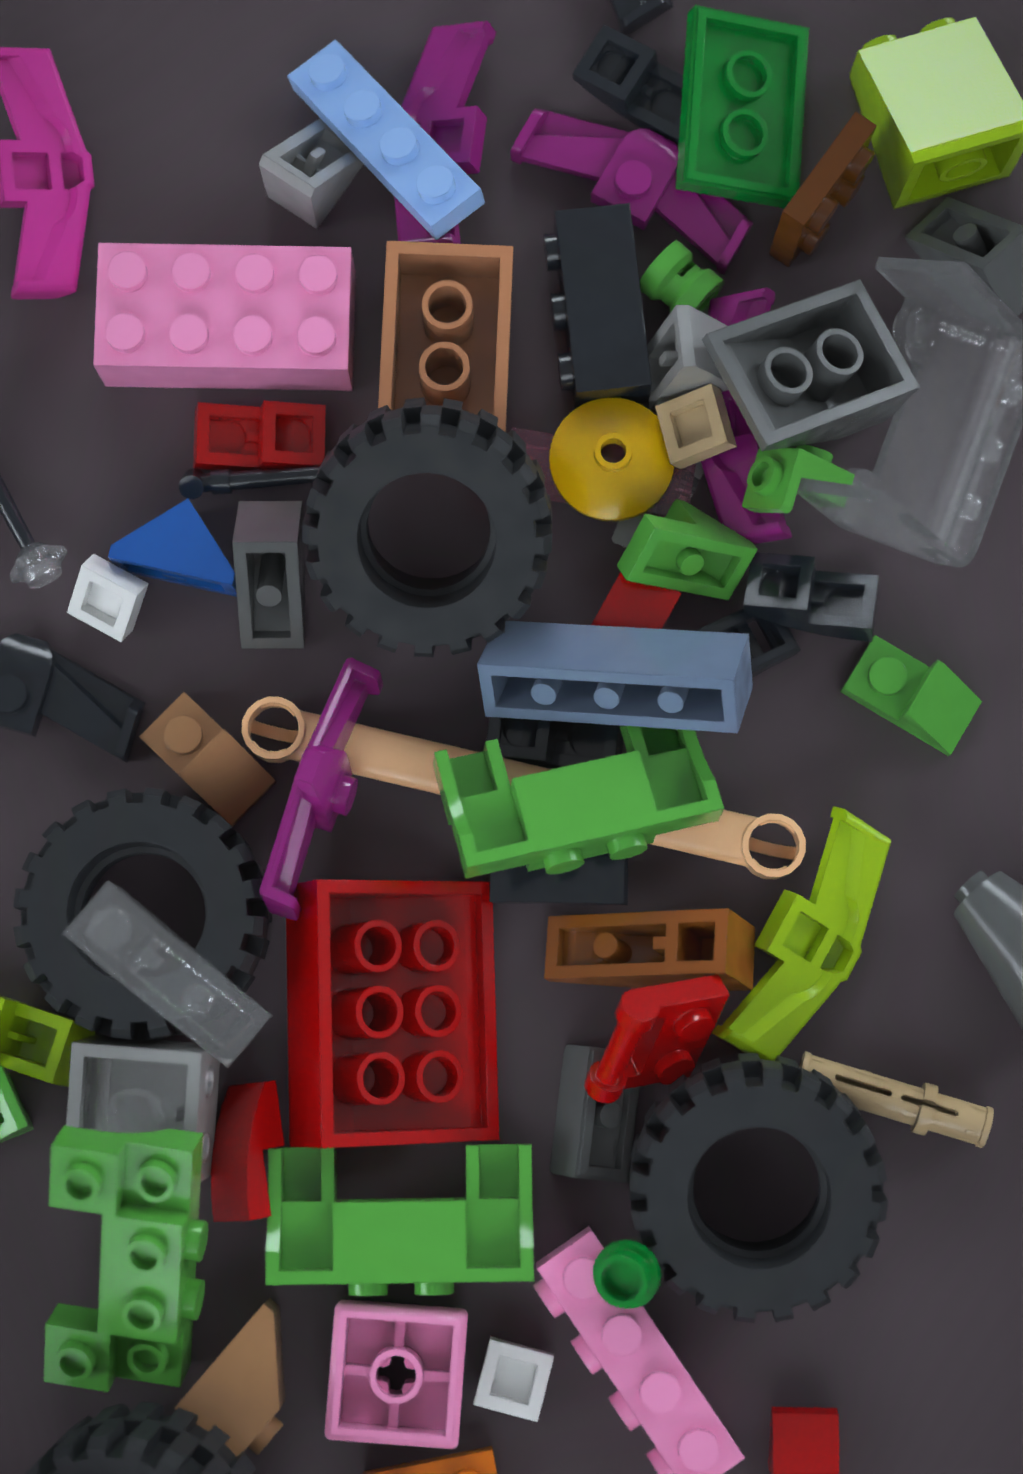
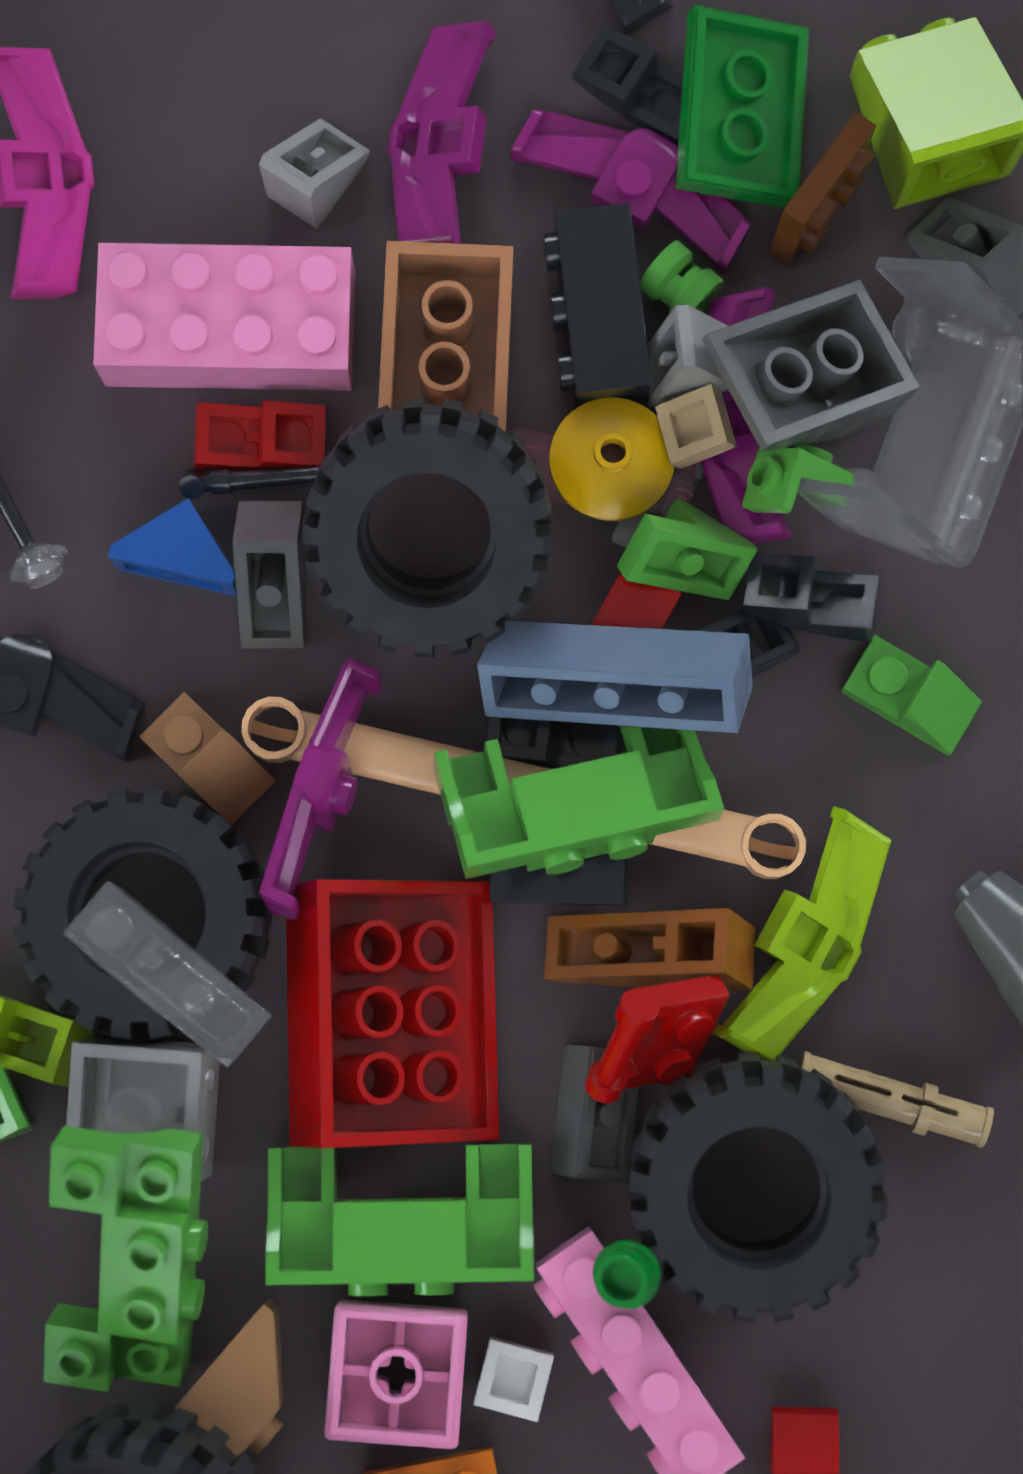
(107, 597): white plate -> none
(245, 1128): red slope -> none
(386, 139): light blue plate -> none

